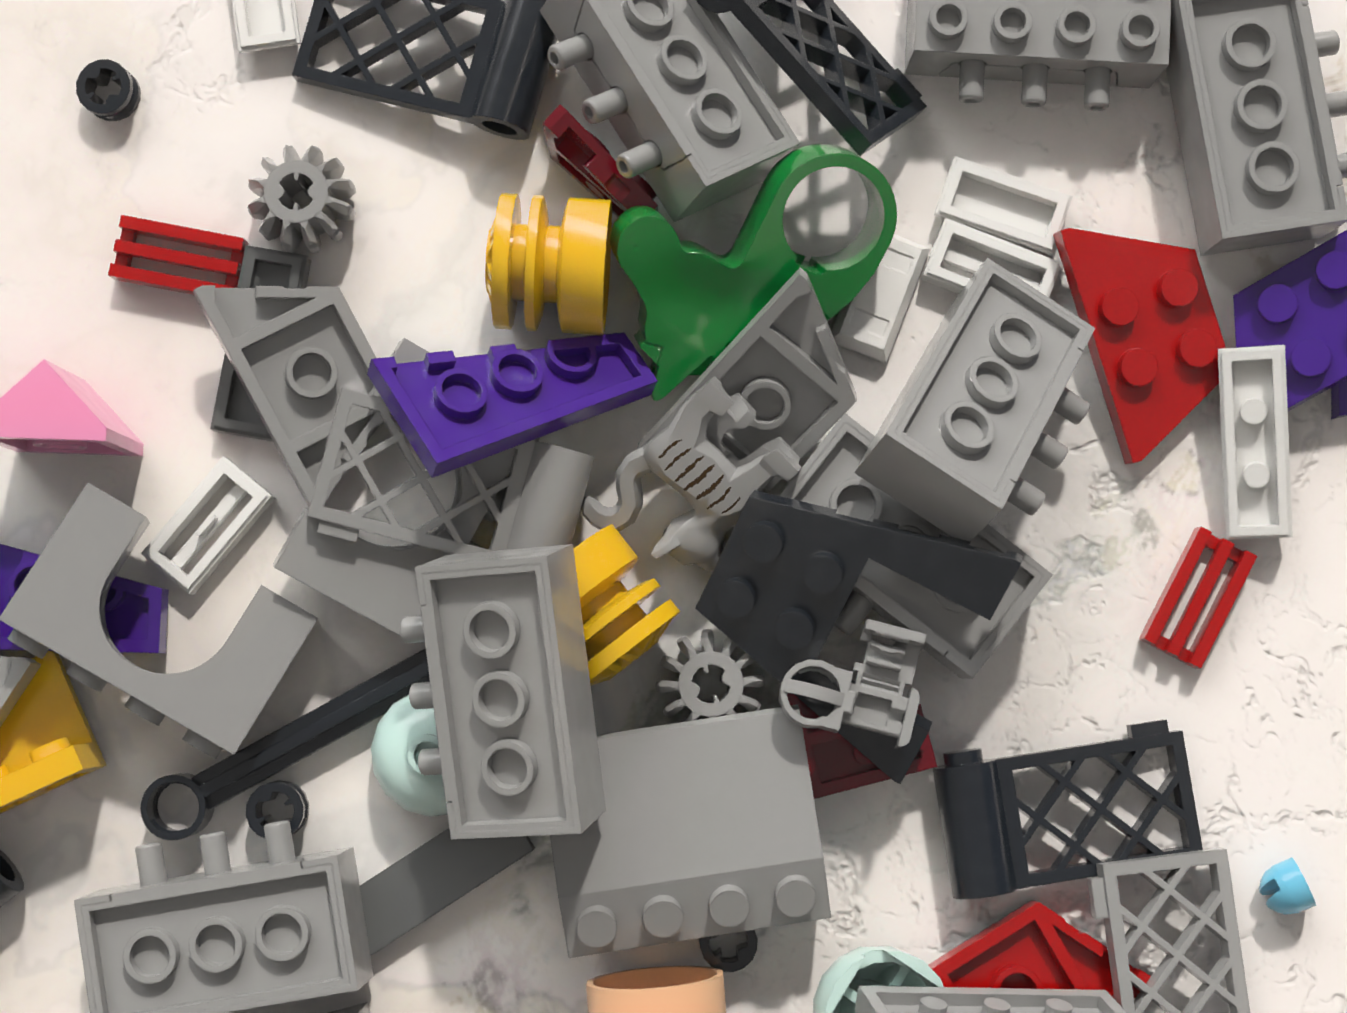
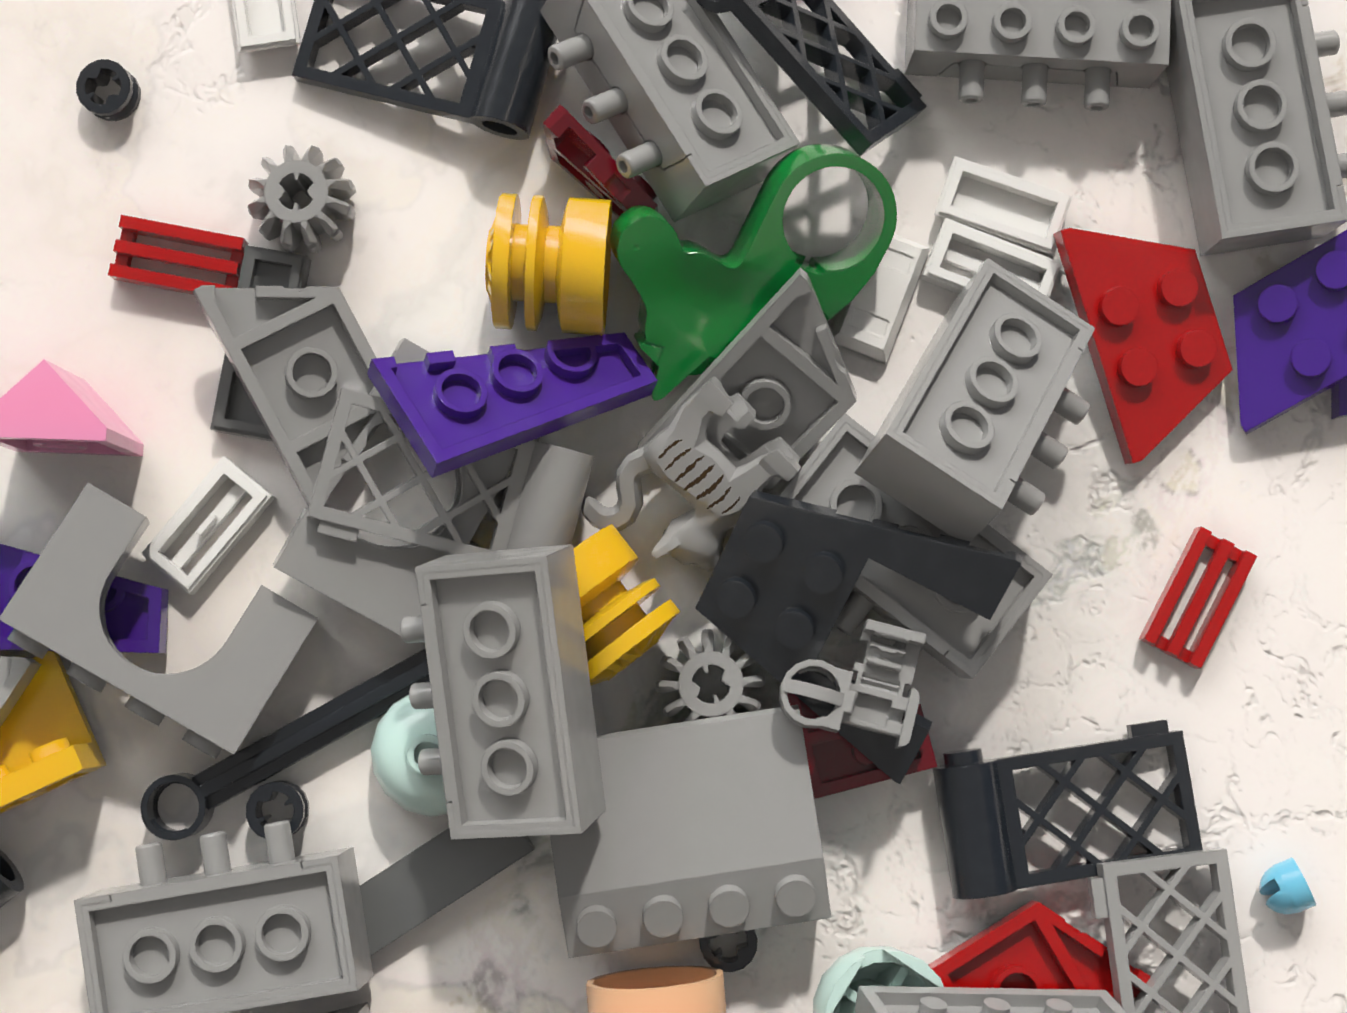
(1255, 442): white tile -> none

